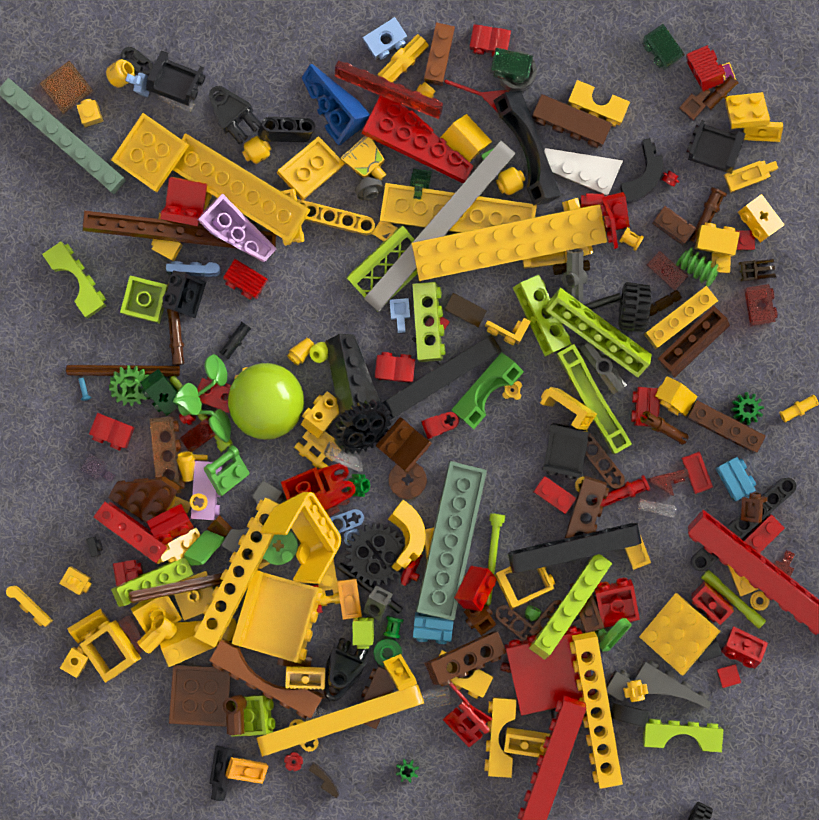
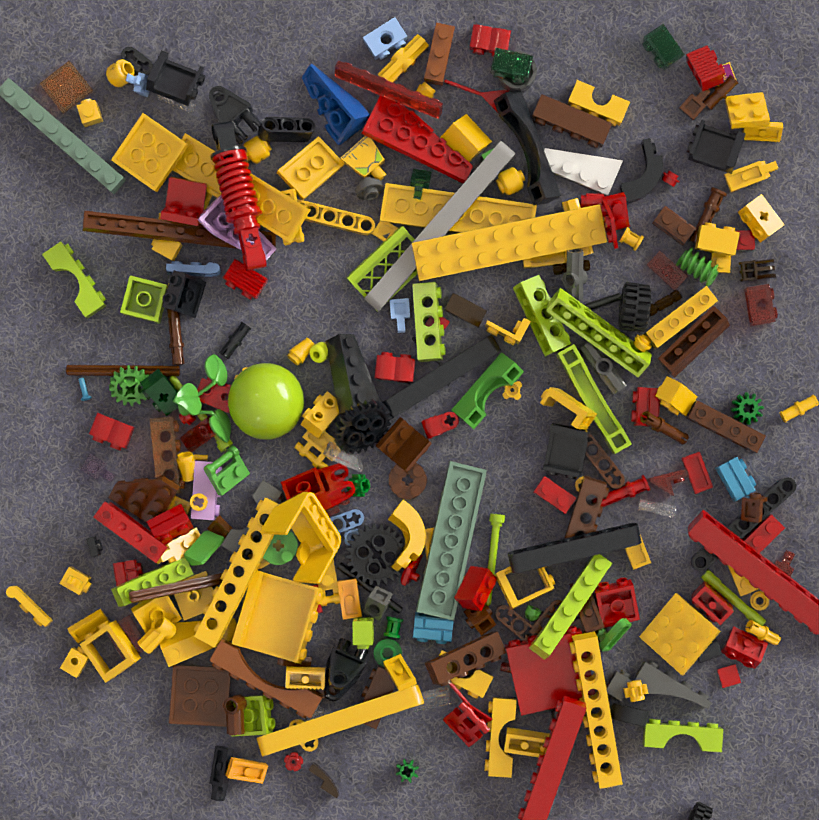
(238, 193): none -> piece
(642, 343): none -> yellow plate
(762, 632): none -> yellow axle

